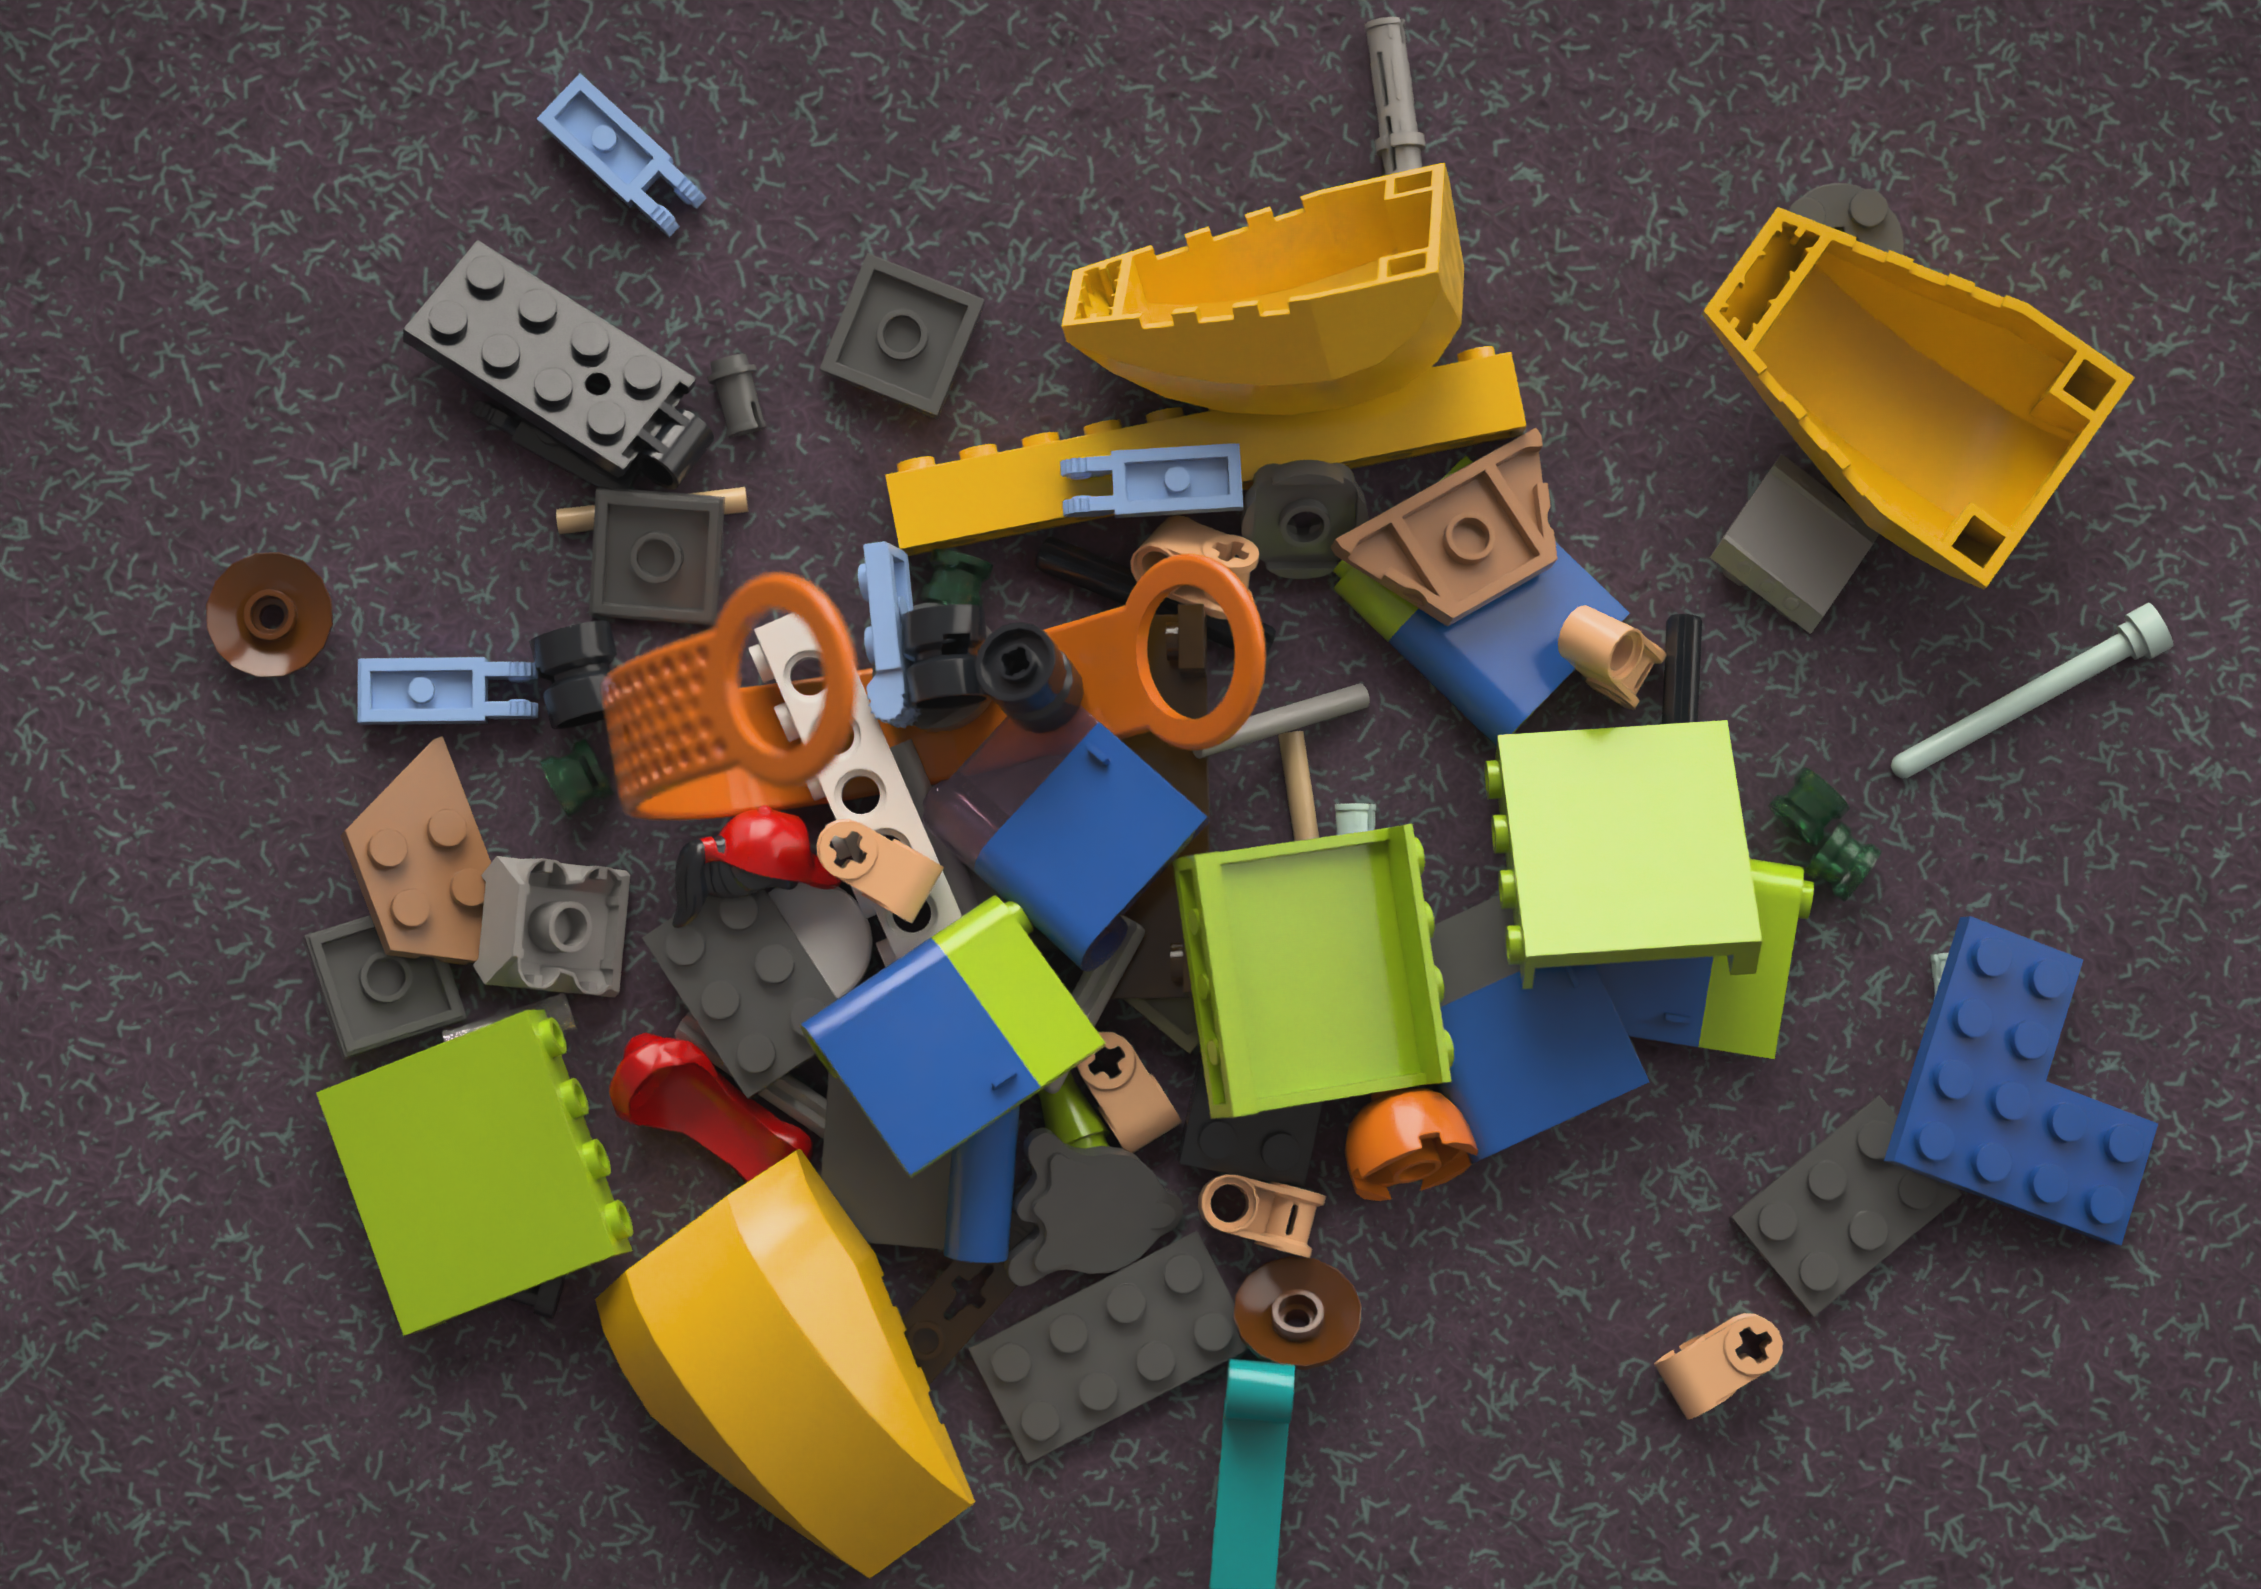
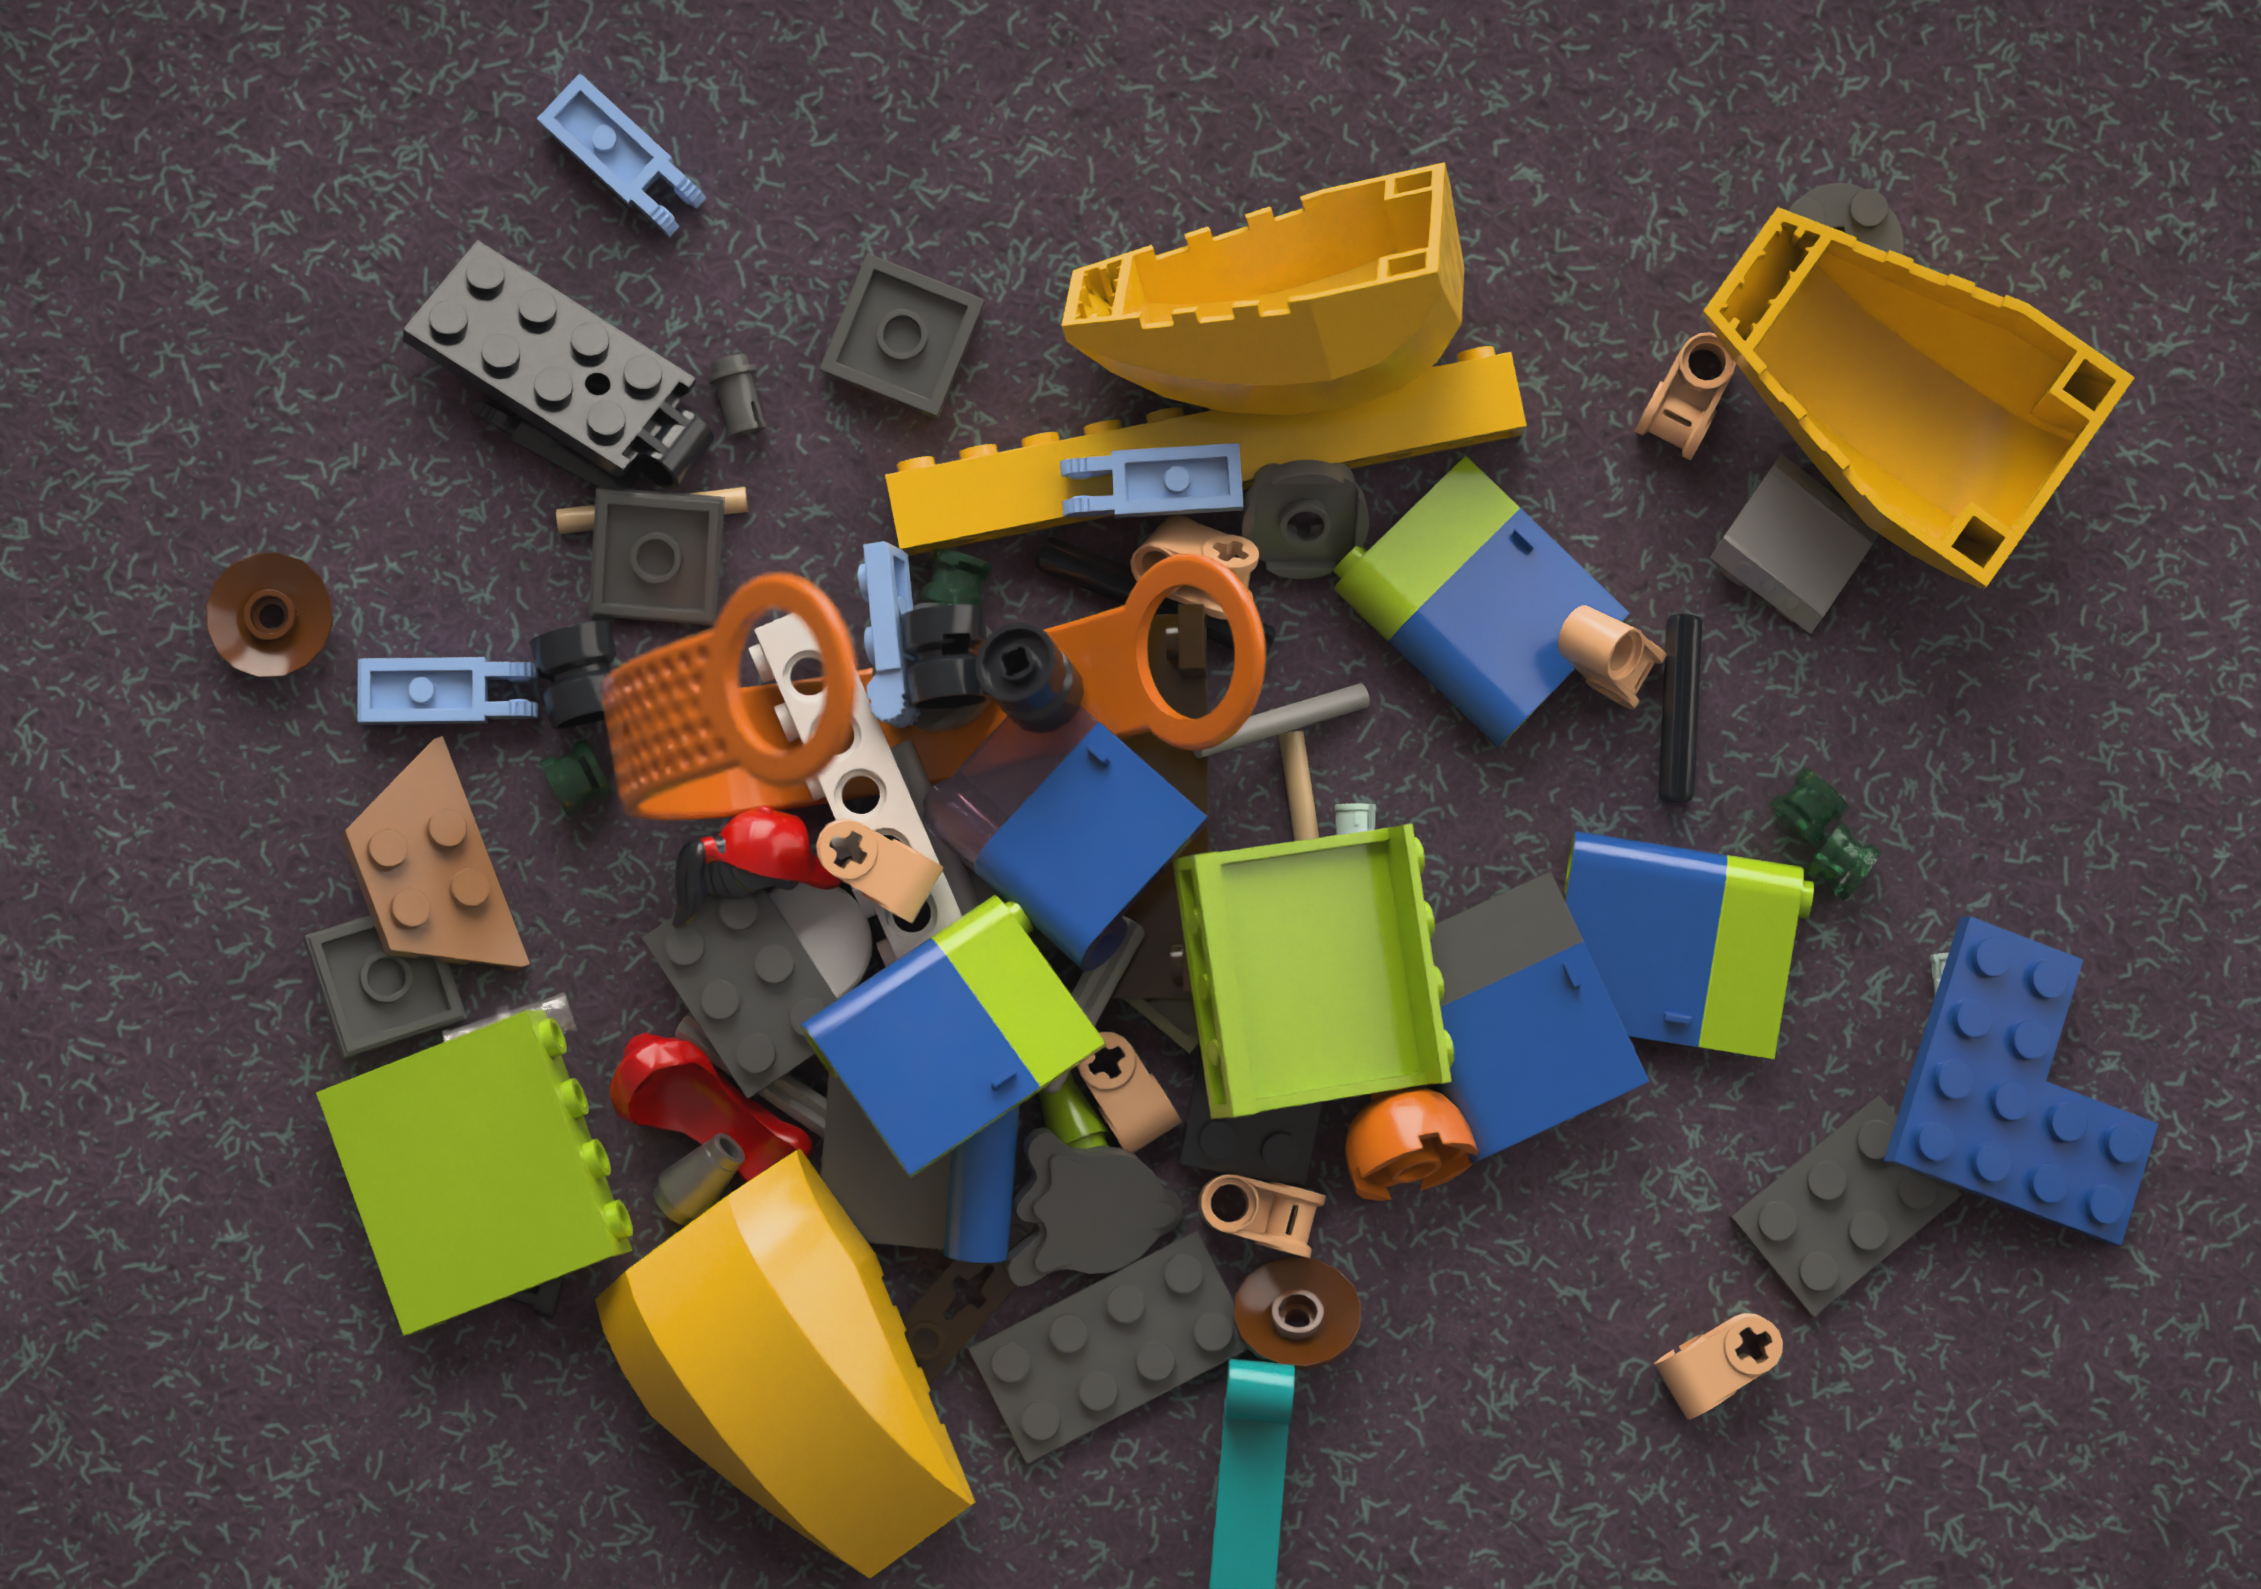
(553, 926): light grey slope -> none
(698, 1179): none -> flat silver cone
(1392, 85): light grey pin -> none
(1462, 536): medium nougat wing -> none
(1622, 847): panel -> none
(1685, 404): none -> light nougat piece
(2139, 636): light aqua piece -> none

